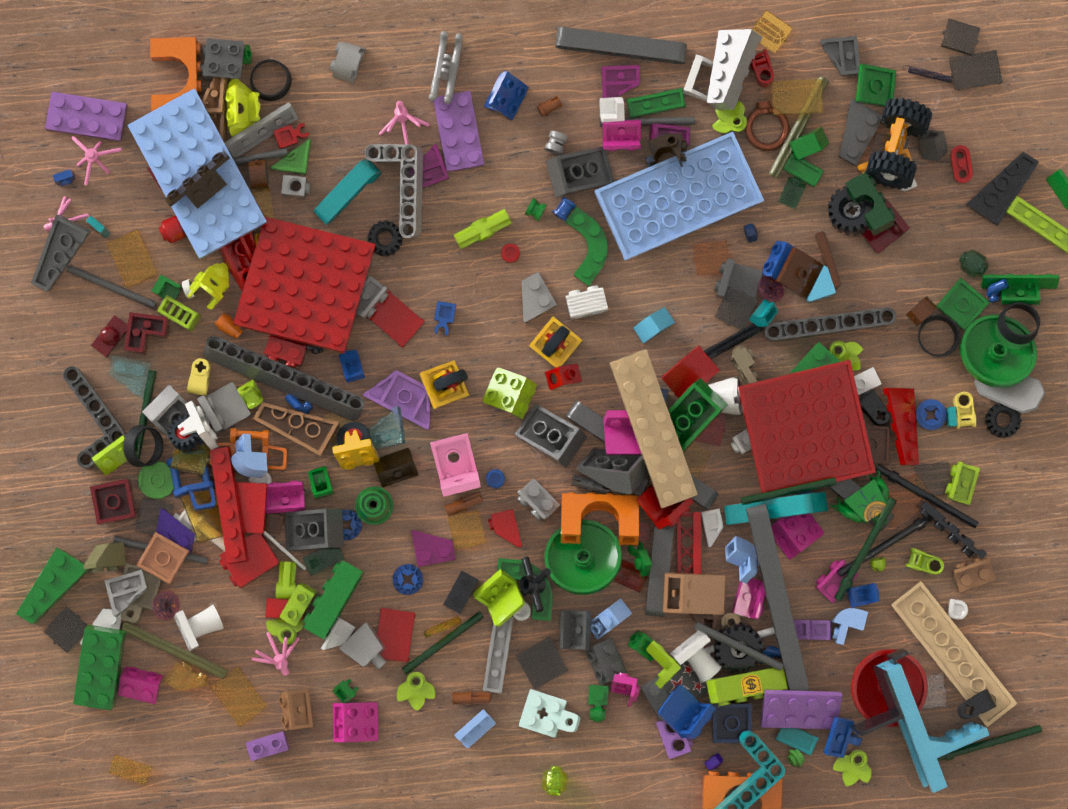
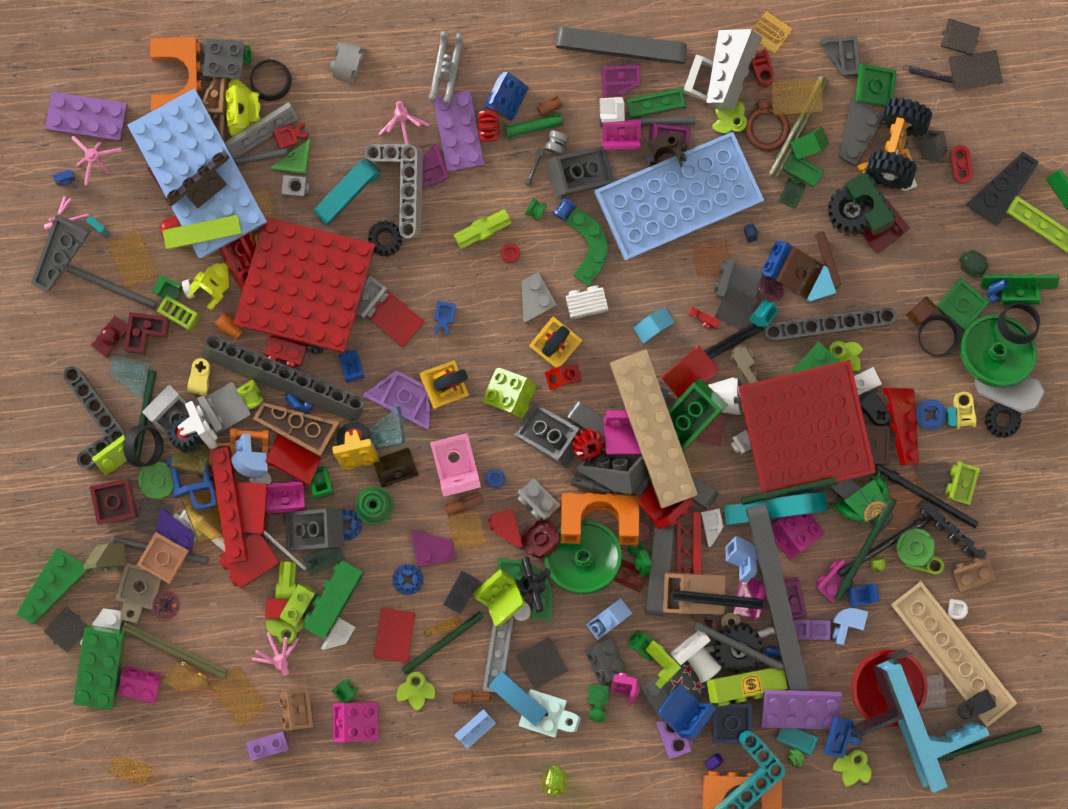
(125, 590): light grey wing -> none
(198, 625): white plant -> none
(202, 232): none -> lime tile
(258, 174): reddish brown piece -> none
(293, 459): none -> red piece
(365, 647): light grey torso -> none
(488, 126): none -> red gear
(518, 698): none -> dark azure slope
(533, 125): none -> green pin
(540, 152): none -> dark grey hinge
(540, 539): none -> dark red tile
(575, 630): dark grey bracket -> none
(588, 444): none -> red gear
(707, 321): none -> red plate
(716, 599): none -> black axle
(795, 597): none -> magenta slope
(916, 547): none -> bright green tile

